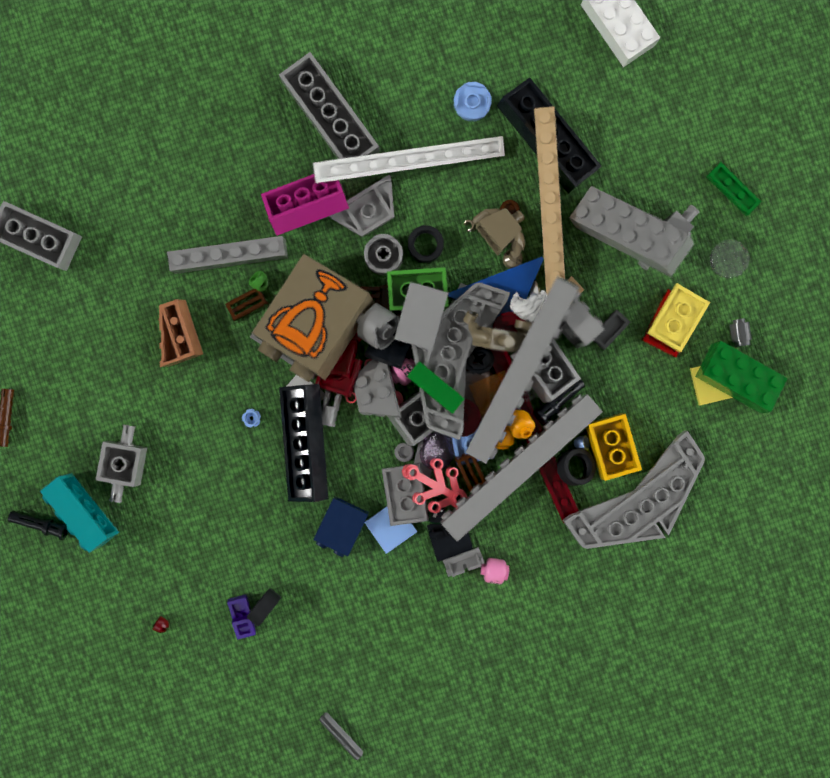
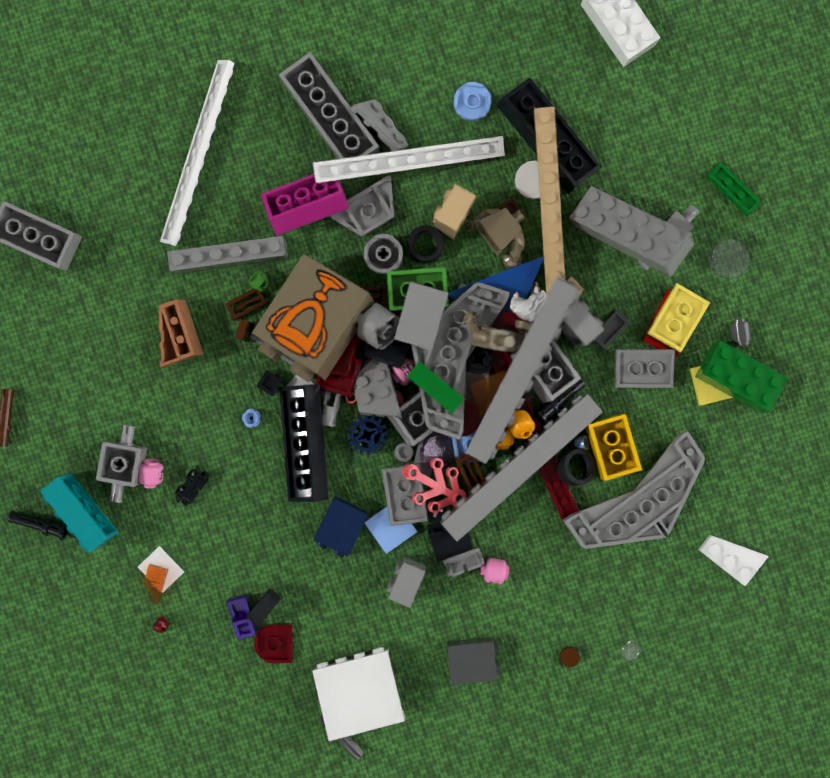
(150, 473): none -> bright pink head
(155, 581): none -> clear orange tile
(162, 559): none -> white sticker
(194, 479): none -> black hinge
(197, 151): none -> white plate
(244, 331): none -> reddish brown tile
(269, 383): none -> black plate
(275, 643): none -> dark red tile
(358, 694): none -> white panel
(363, 426): none -> dark blue gear
(377, 119): none -> light grey wing
(406, 582): none -> light grey brick
(454, 211): none -> tan brick
(472, 660): none -> dark grey brick
(528, 180): none -> white tile
(569, 656): none -> reddish brown tile
(630, 650): none -> clear plate
(644, 368): none -> light grey tile
(732, 558): none -> white wing

